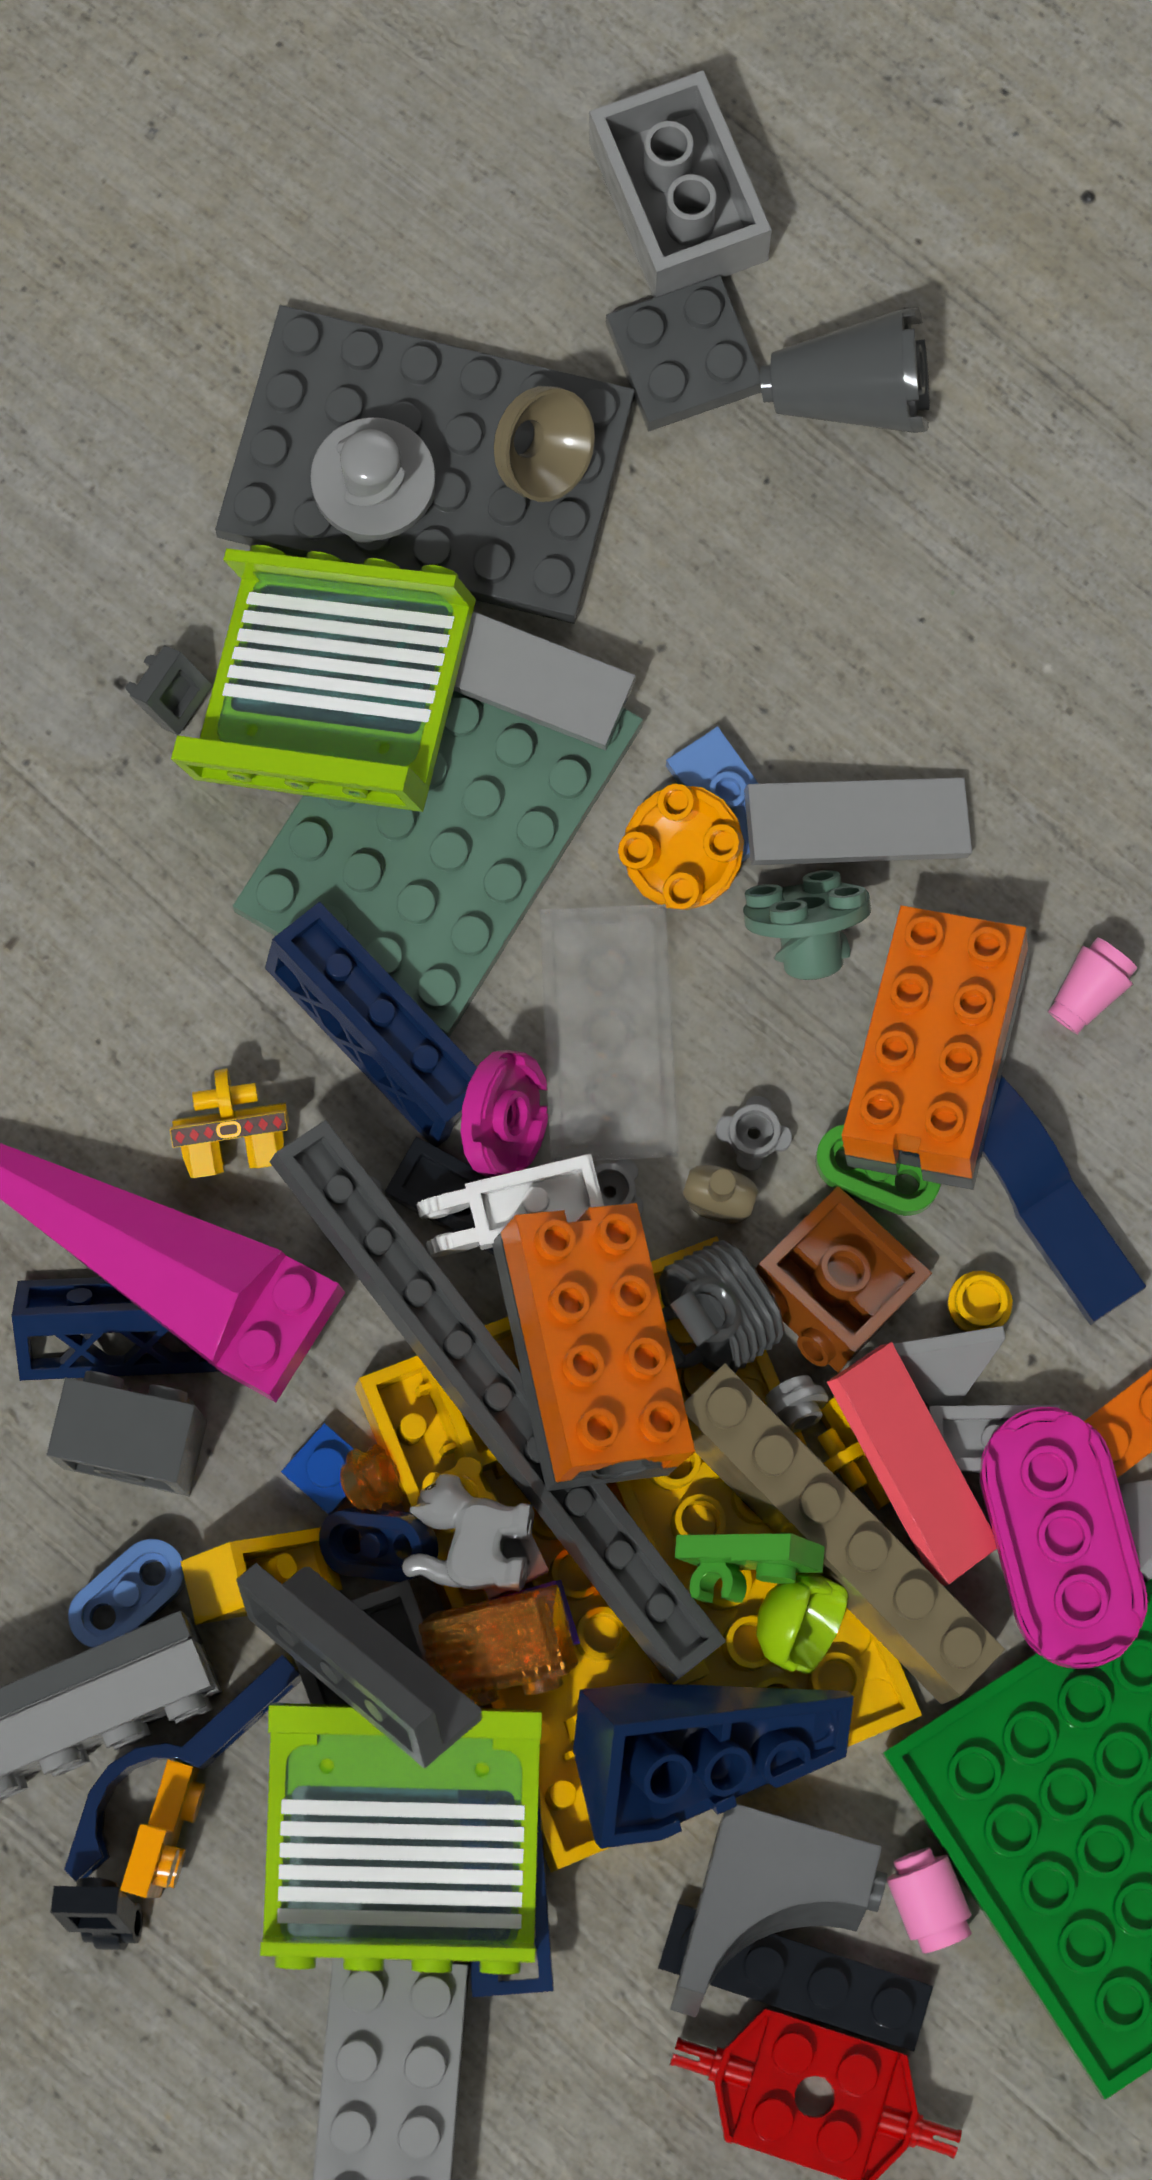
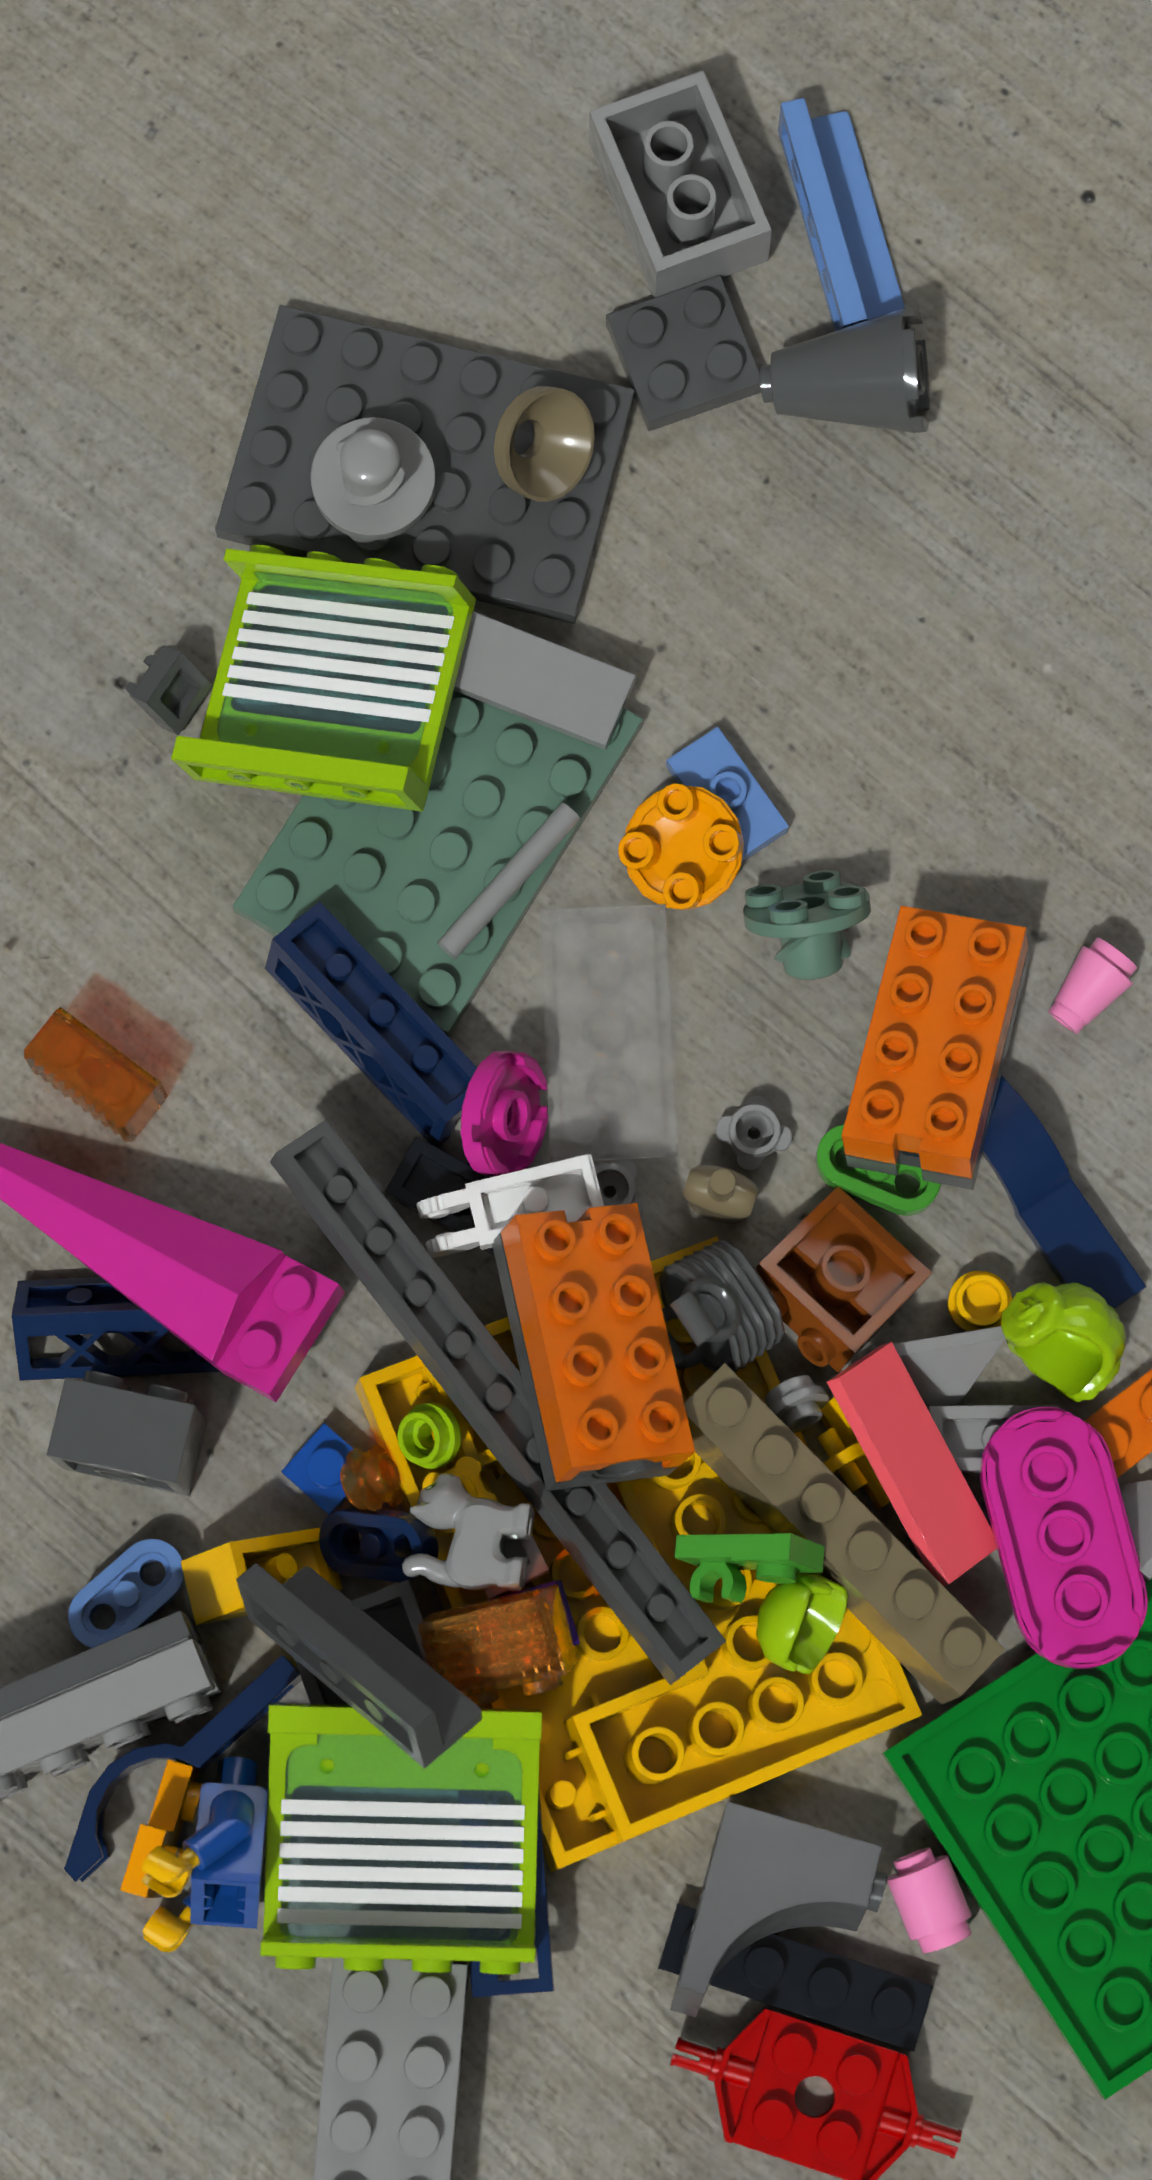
(95, 1075): none -> clear orange brick
(98, 1912): black plate -> none
(202, 1134): yellow hips -> none
(221, 1856): none -> blue torso
(417, 1440): none -> lime plate
(508, 881): none -> light grey bar
(681, 1749): dark blue wedge -> none
(839, 215): none -> medium blue panel
(857, 821): light grey piece -> none
(1066, 1337): none -> lime hair

